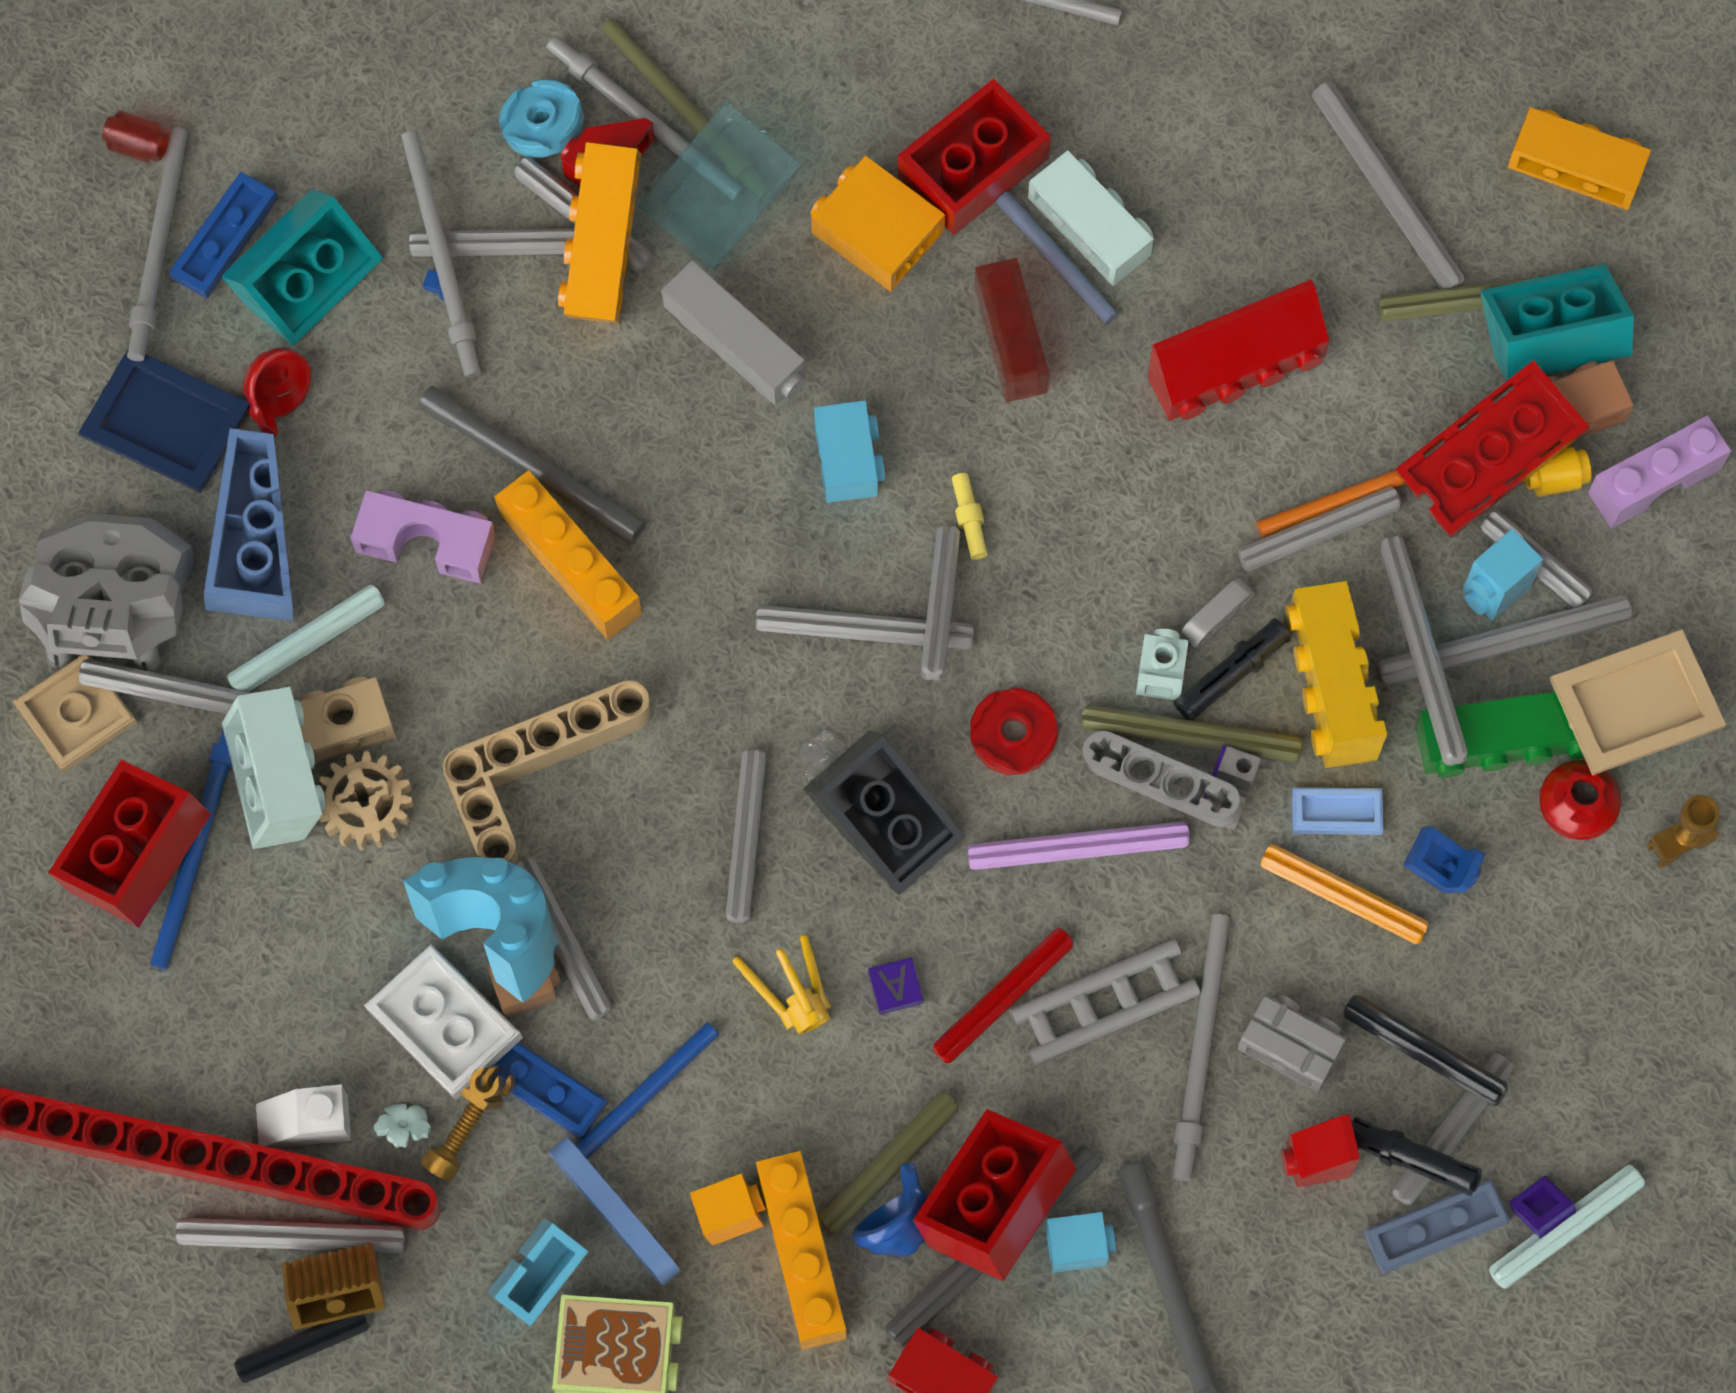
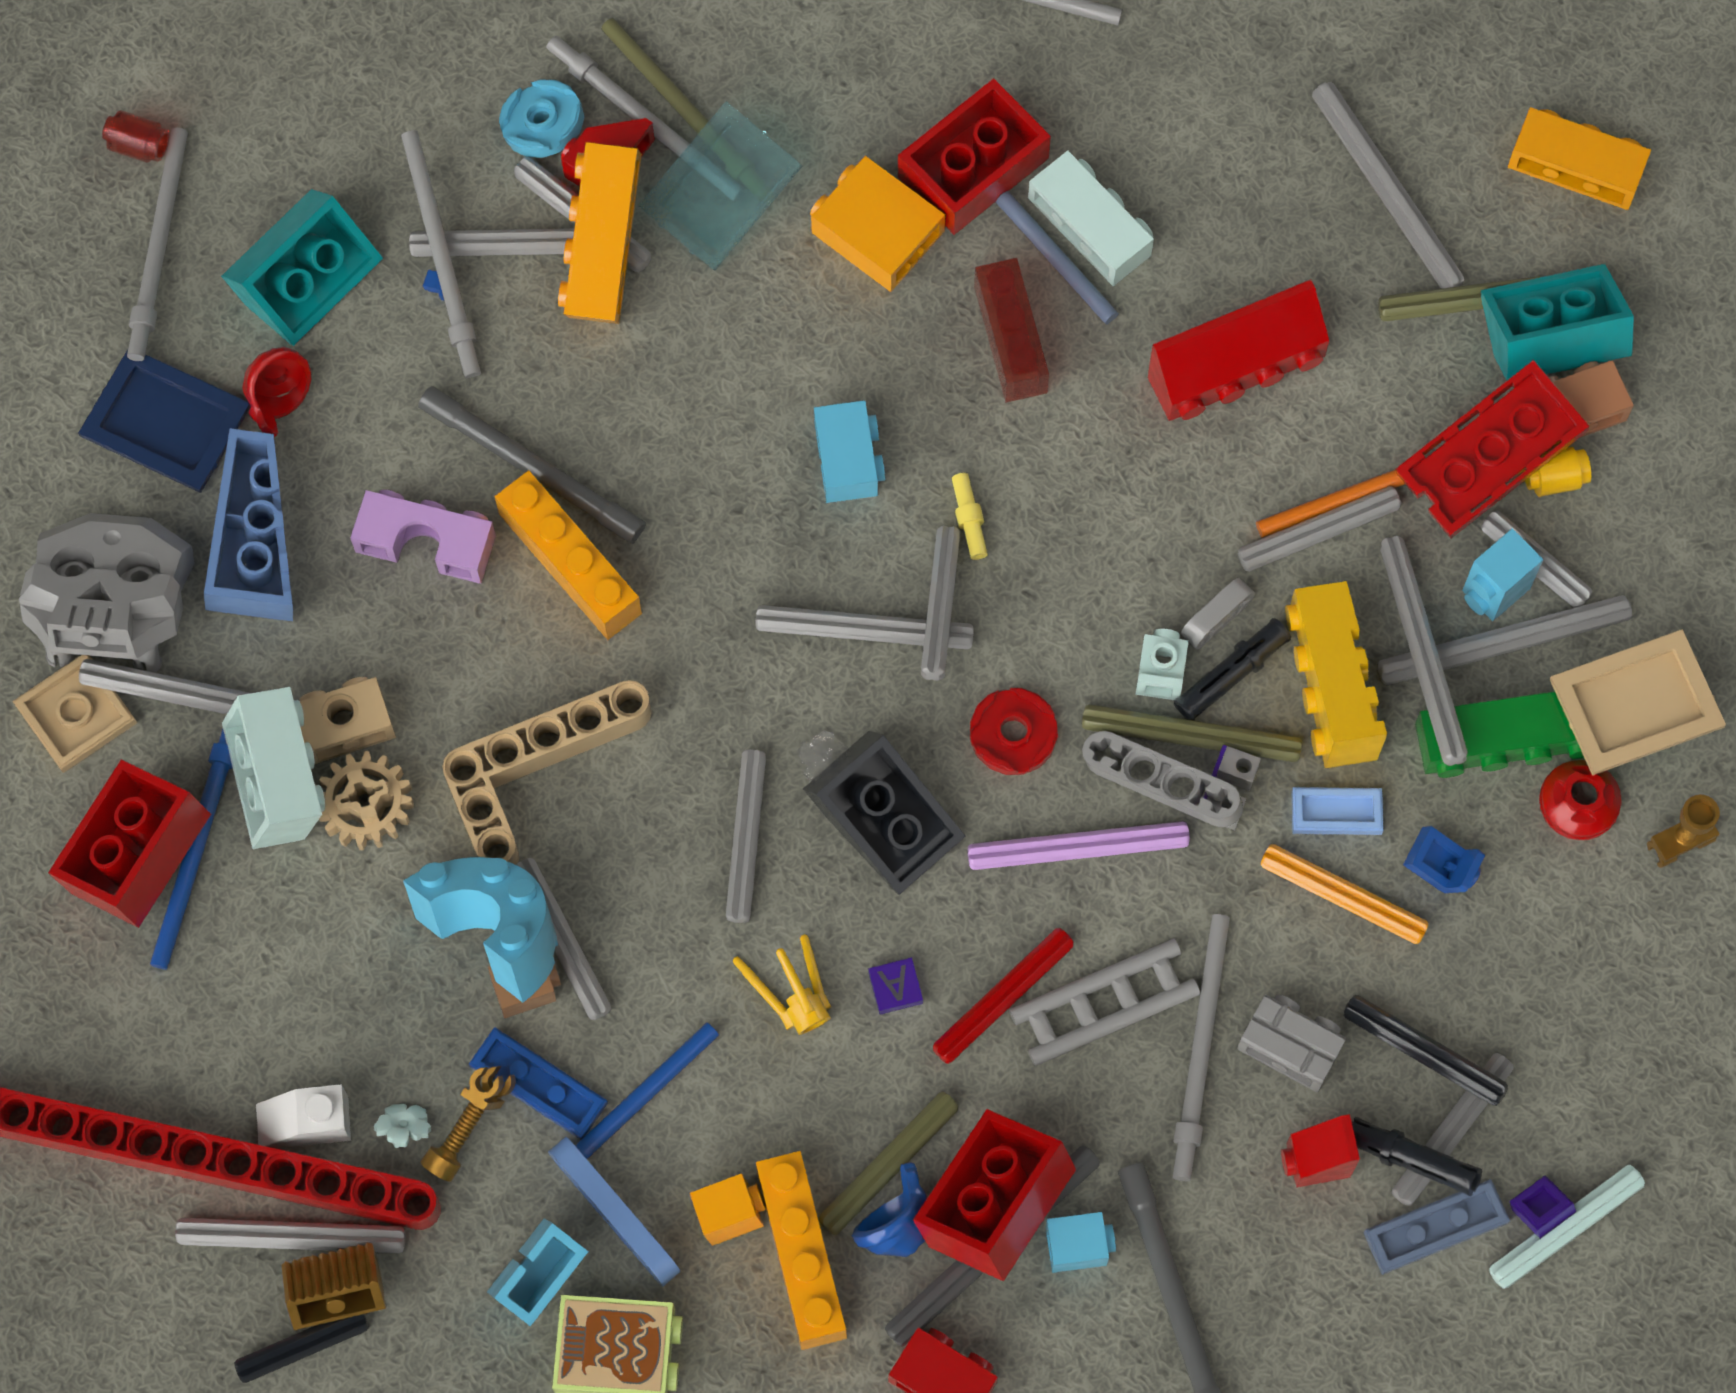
(223, 235): blue plate -> none
(306, 639): light aqua axle -> none
(443, 1021): white tile -> none
(734, 333): light grey brick -> none
(1640, 479): lavender arch -> none

